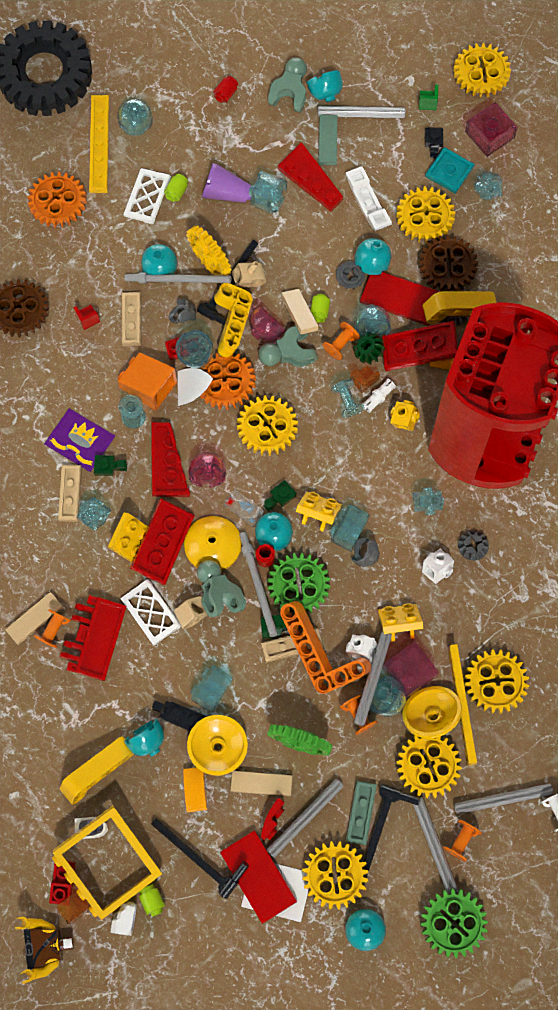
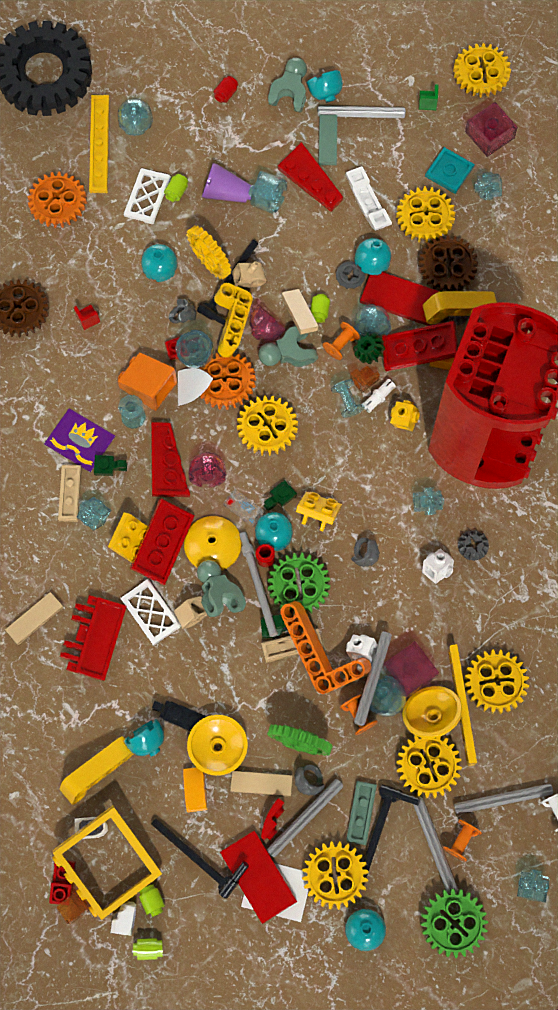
(42, 947): torso -> none
(52, 628): orange piece -> none
(131, 319): tan tile -> none
(143, 277): light grey bar -> none
(147, 949): none -> lime brick
(212, 688): clear light blue brick -> none
(303, 785): none -> dark grey piece
(349, 527): clear light blue brick -> none
(400, 619): yellow plate -> none
(434, 140): black plate -> none
(533, 886): none -> clear light blue brick

